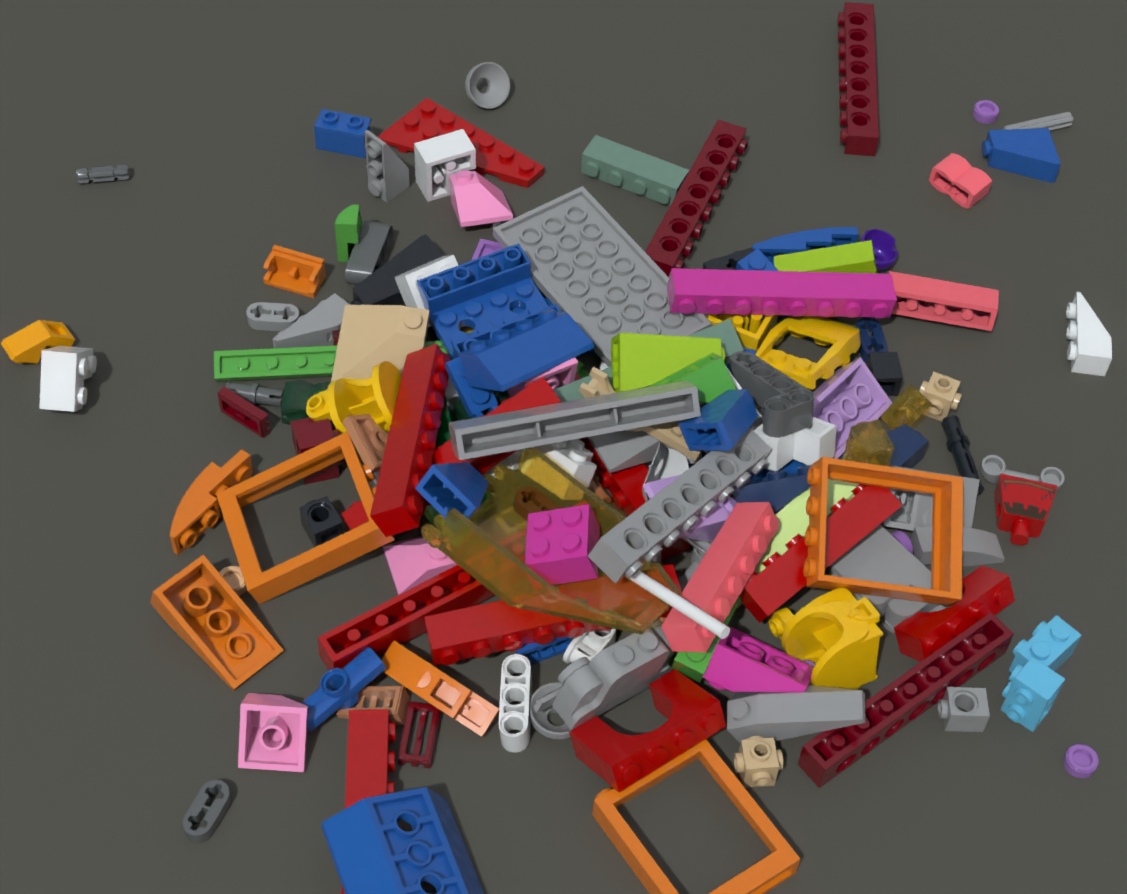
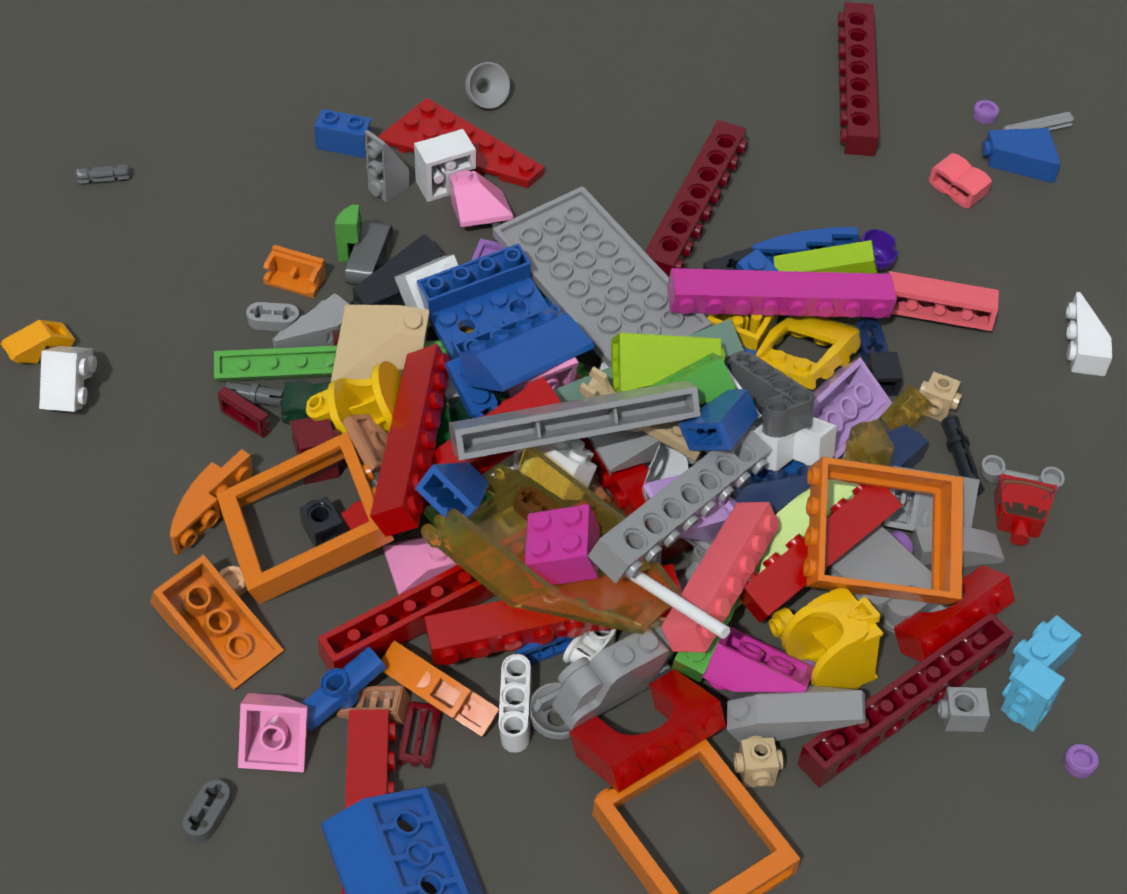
(632, 170): sand green brick -> none

